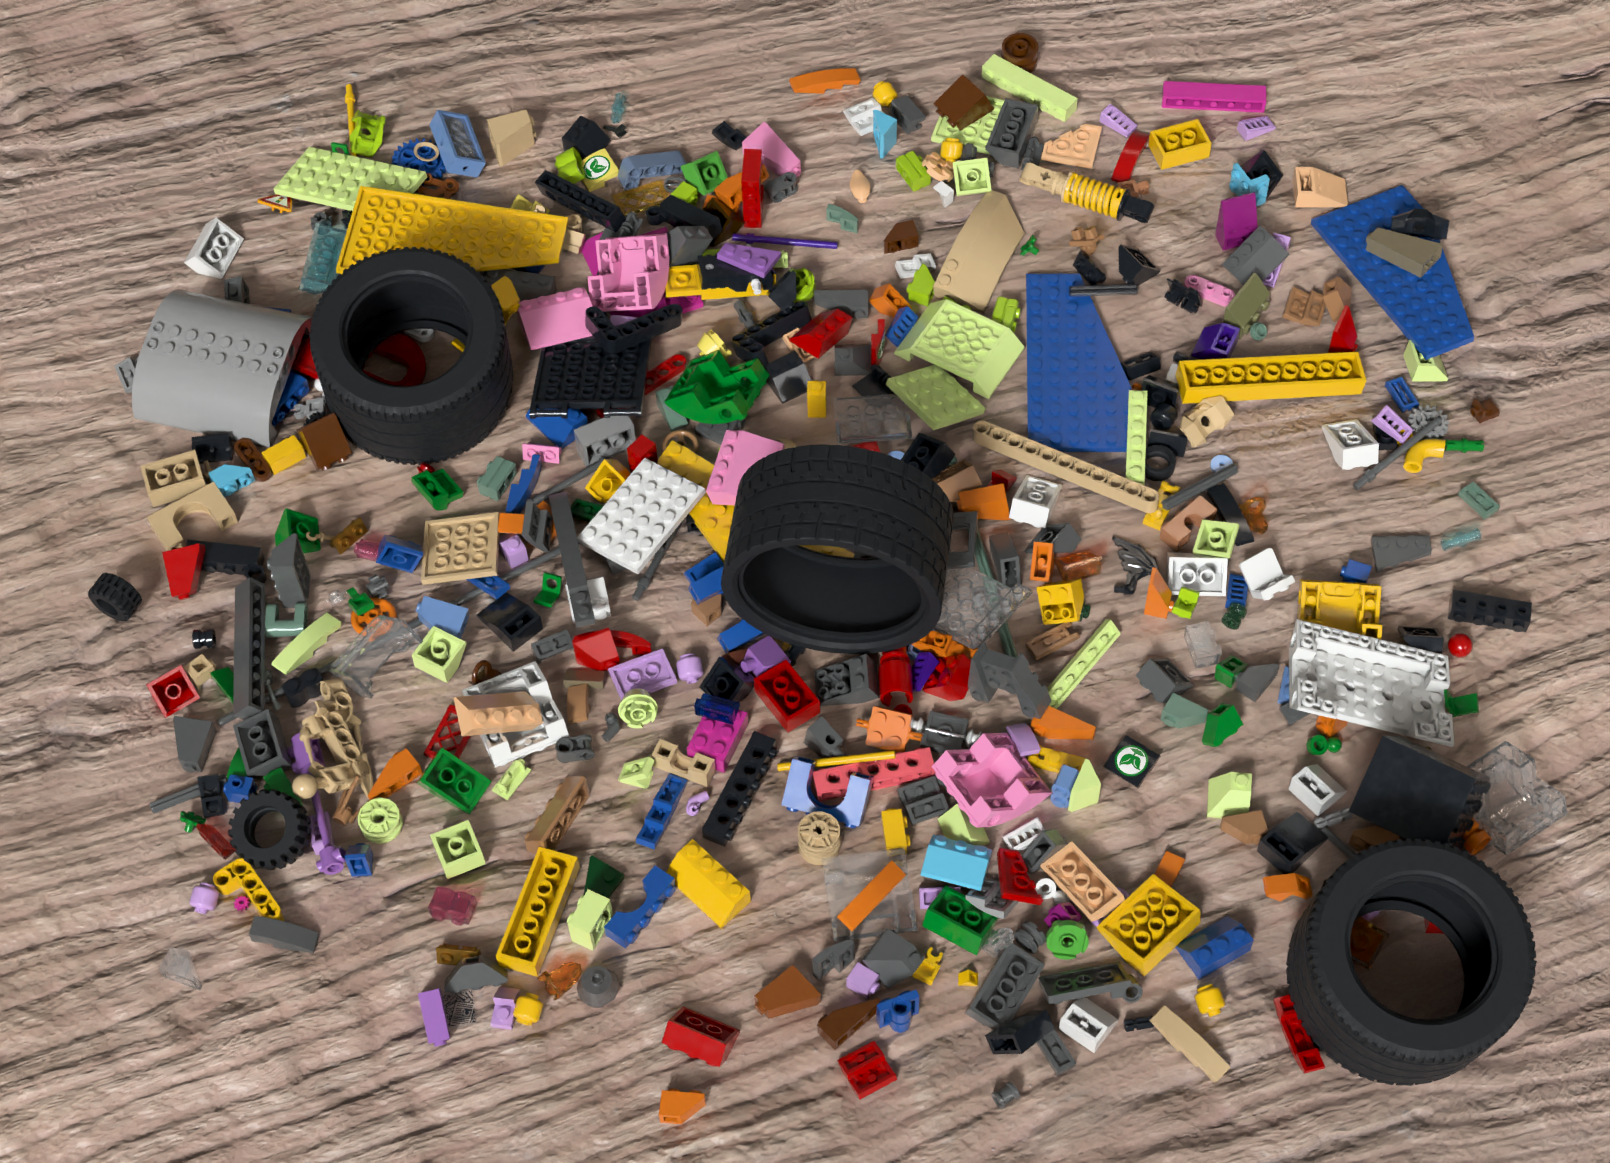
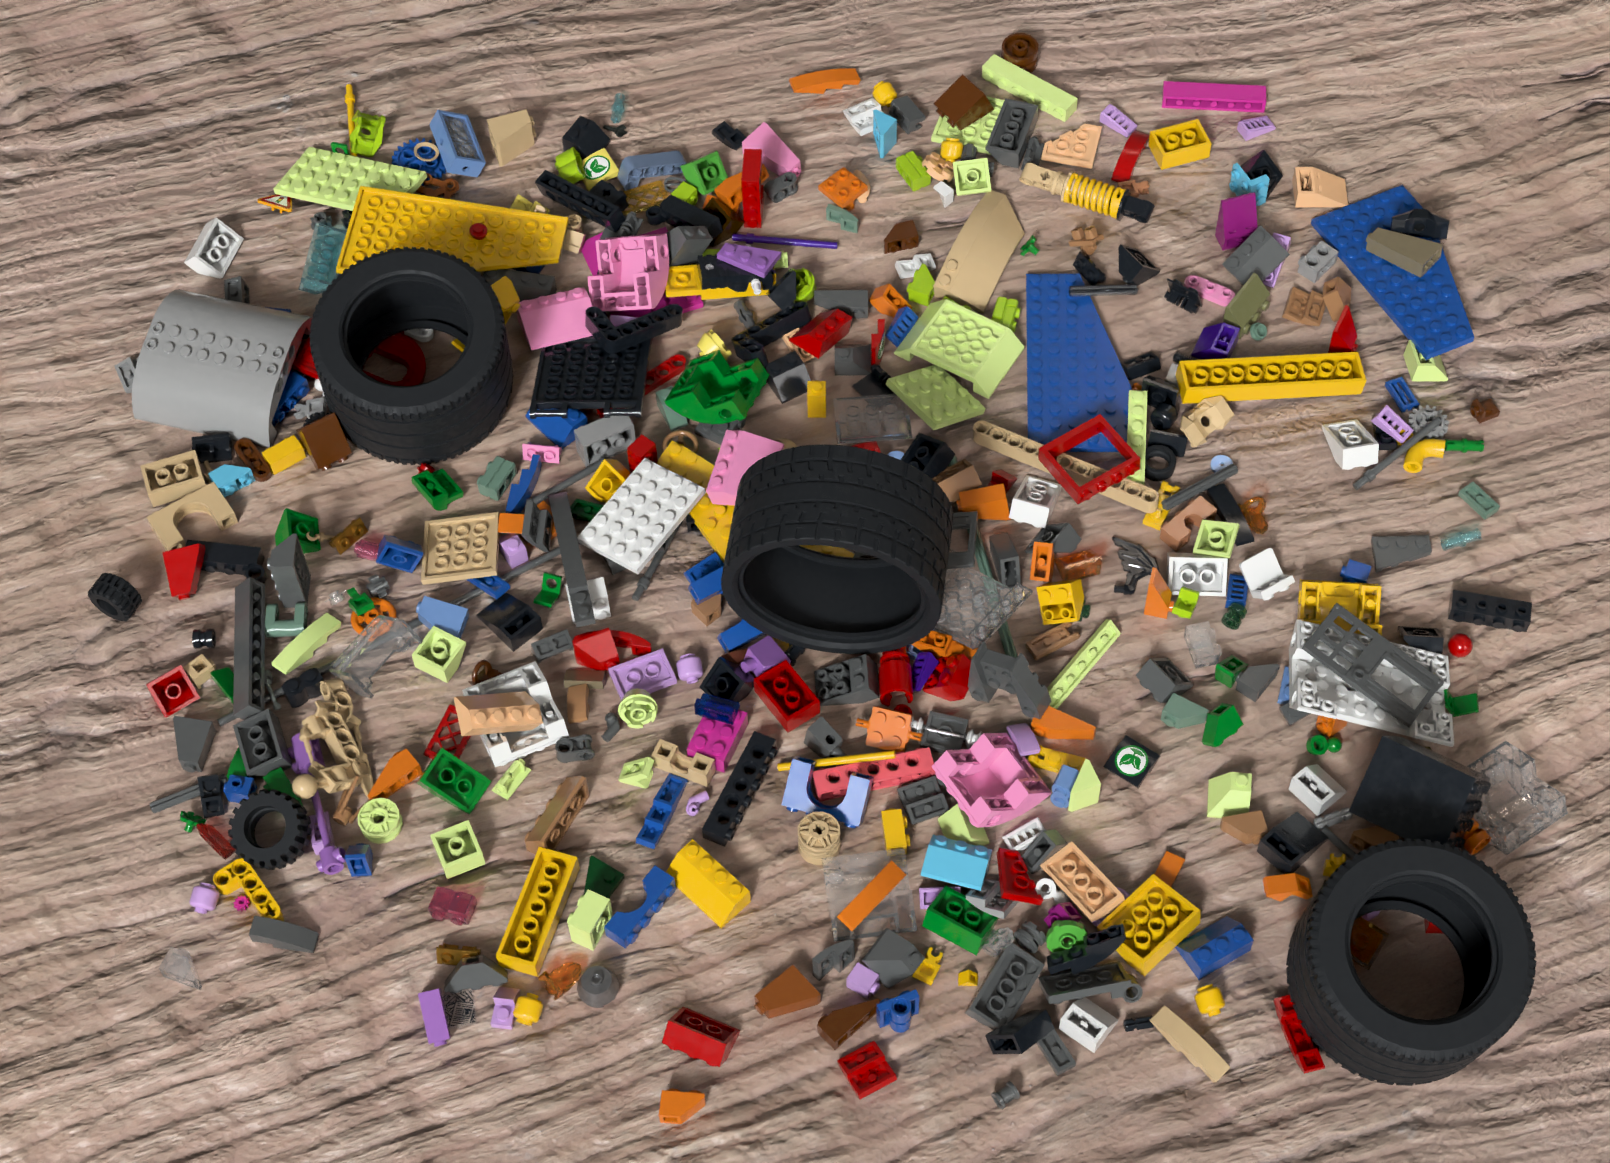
(478, 231): none -> red plate
(609, 193): none -> black brick
(843, 188): none -> orange plate
(1075, 437): none -> red window
(1095, 949): none -> black slope
(1317, 261): none -> light grey brick
(1332, 864): none -> yellow plate
(1363, 667): none -> dark grey door

